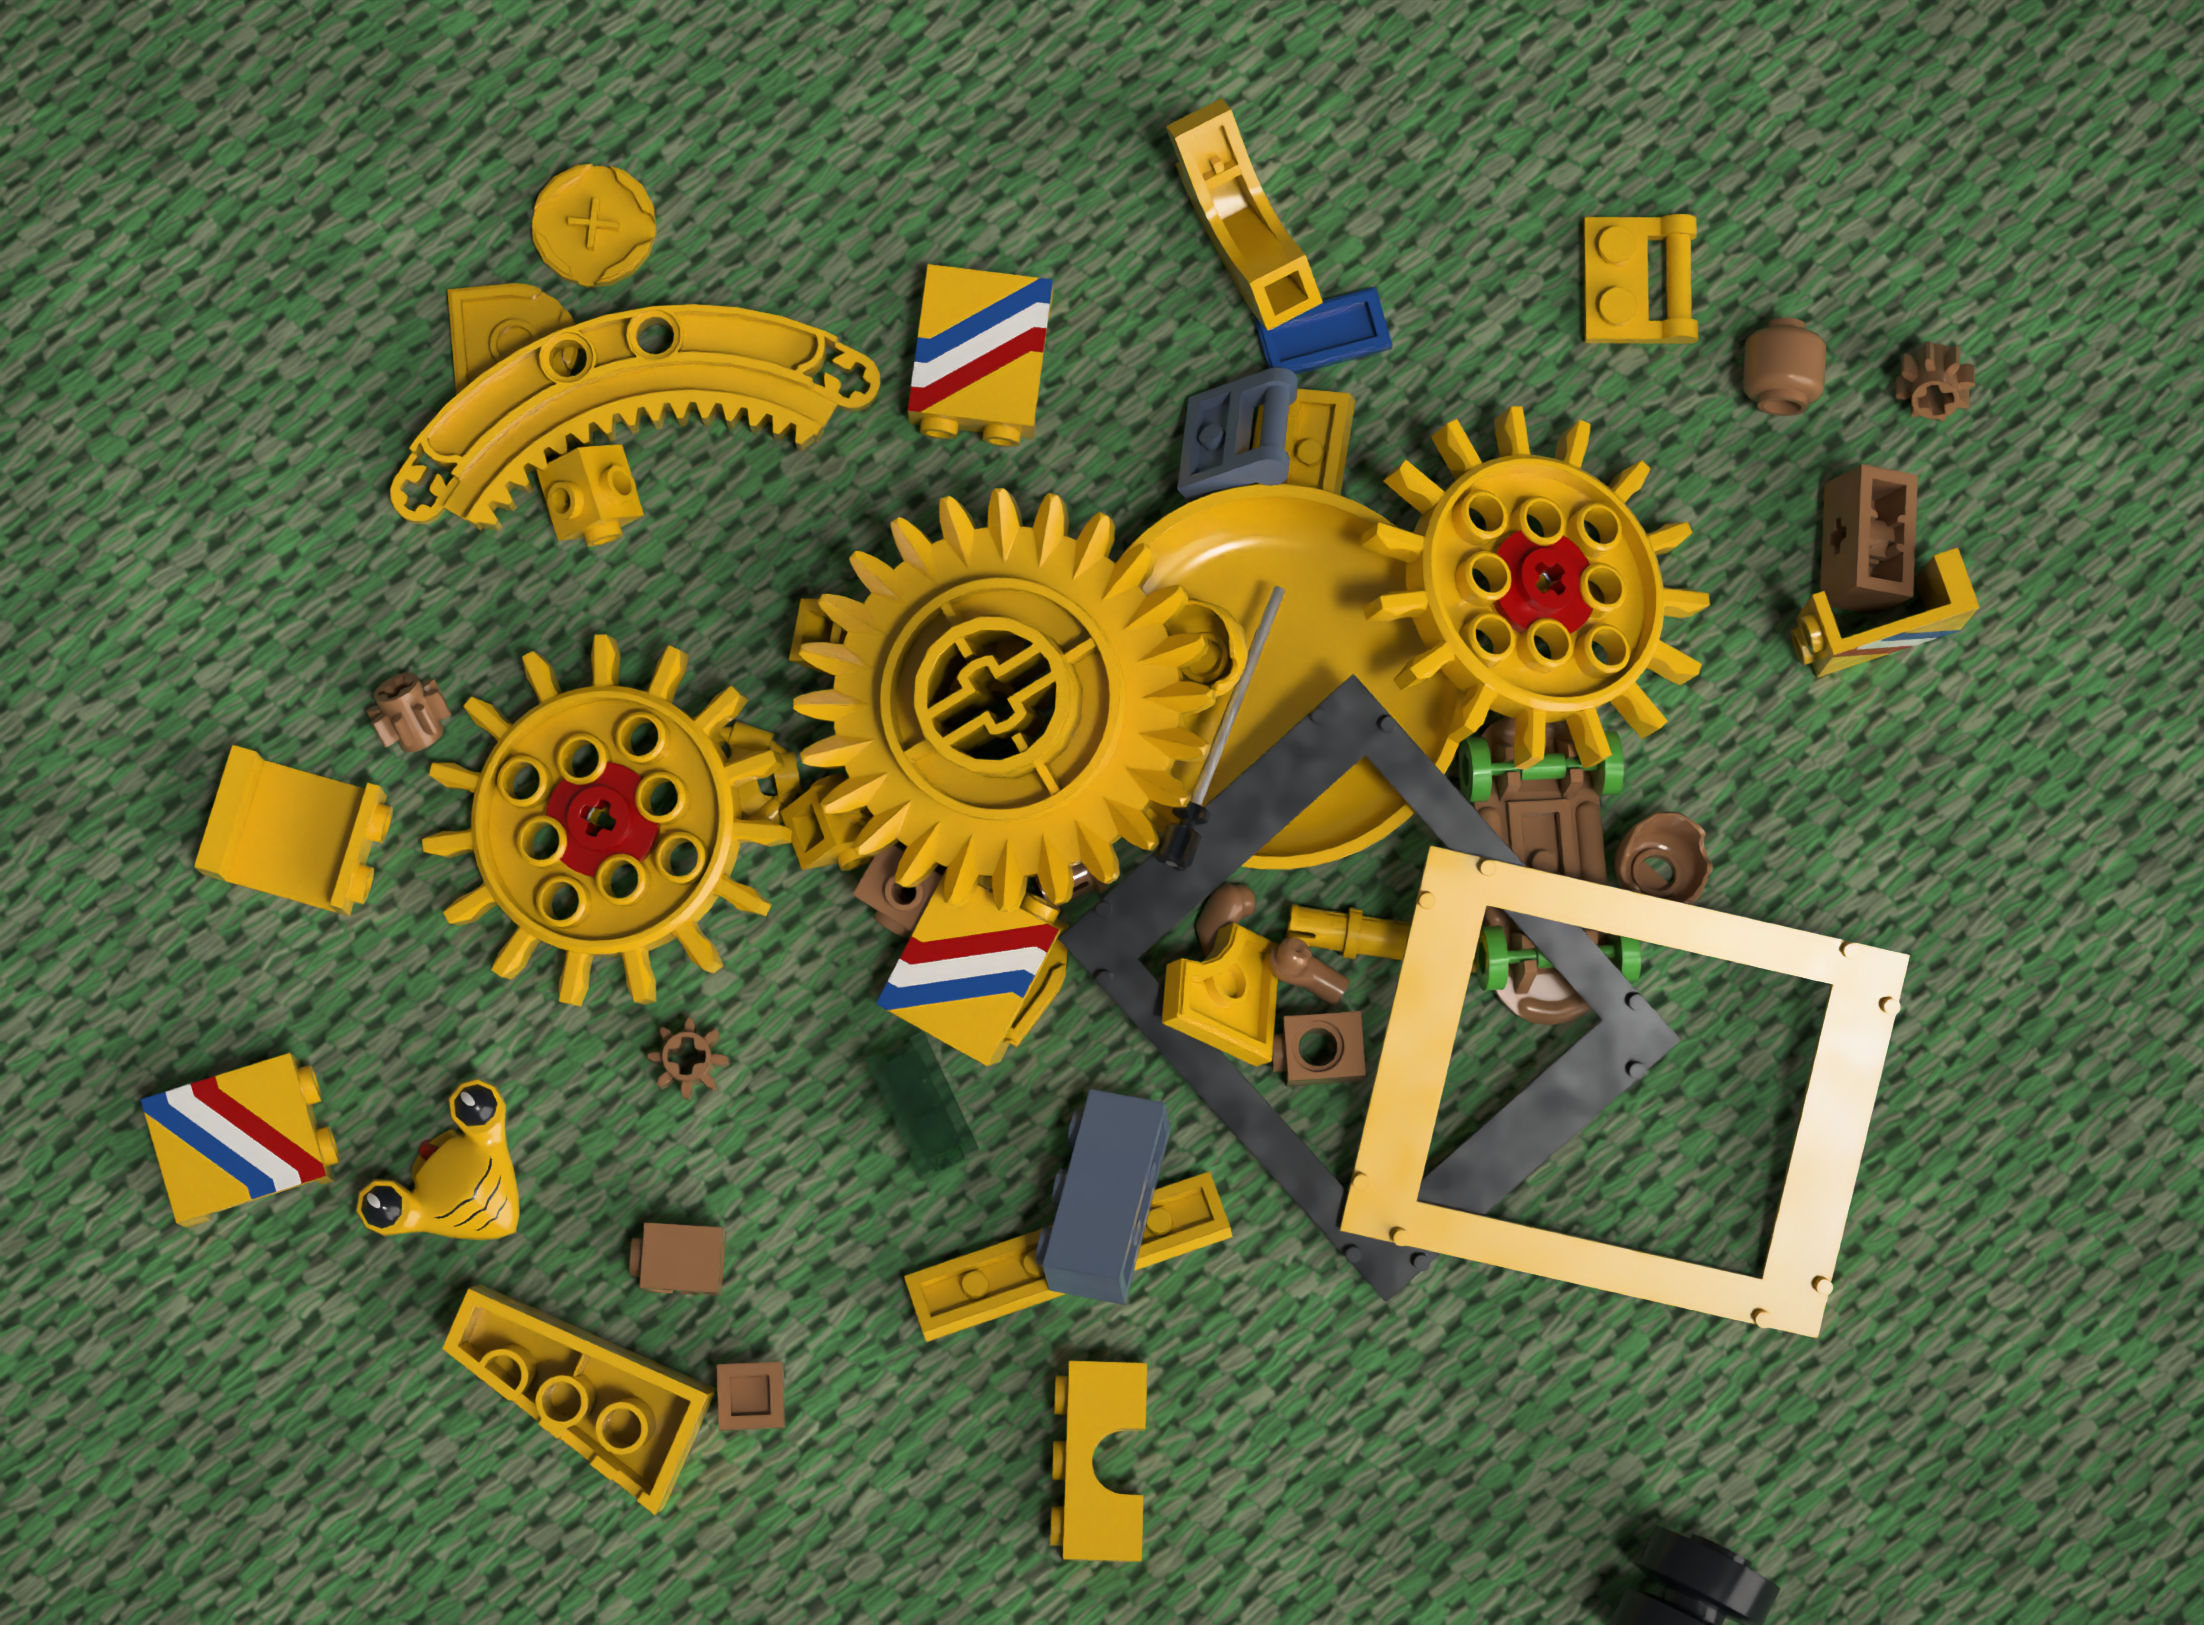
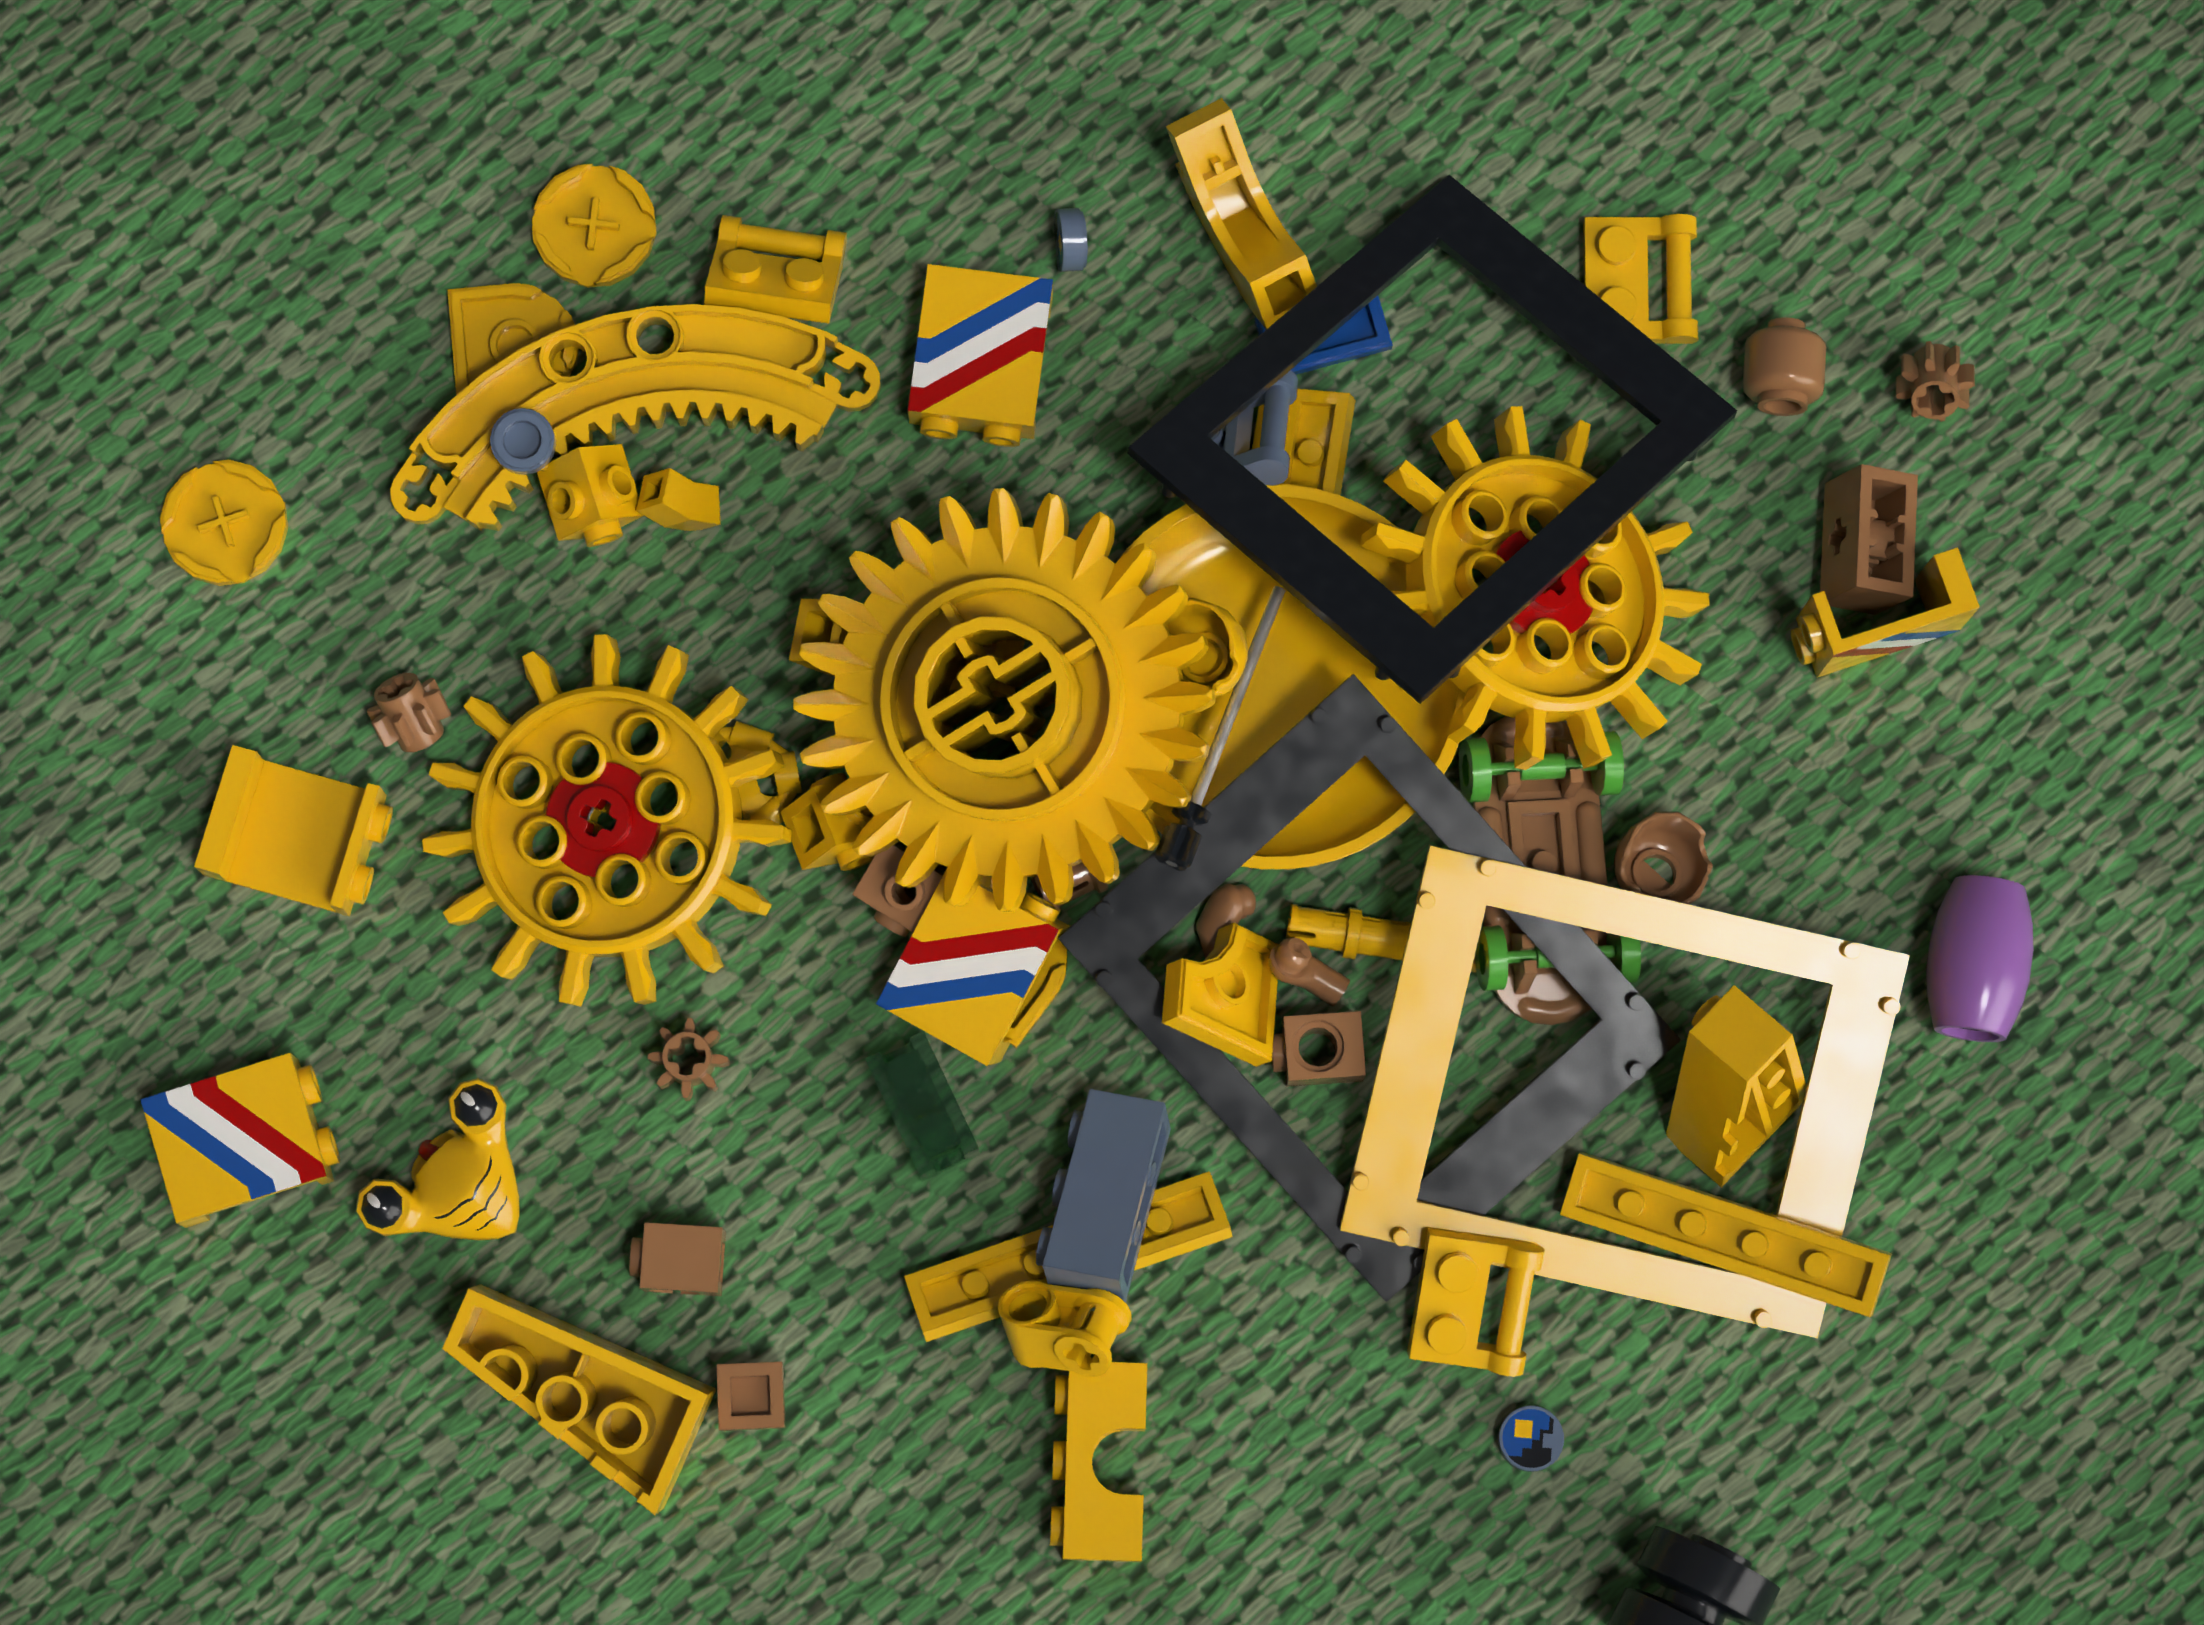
(224, 522): none -> yellow tile
(523, 441): none -> sand blue tile
(678, 501): none -> yellow piece
(775, 283): none -> yellow plate
(1057, 1328): none -> yellow piece
(1070, 239): none -> sand blue tile
(1322, 574): none -> black door
(1454, 1295): none -> yellow plate
(1530, 1438): none -> tile
(1726, 1234): none -> yellow plate
(1733, 1084): none -> yellow wedge
(1979, 958): none -> medium lavender piece

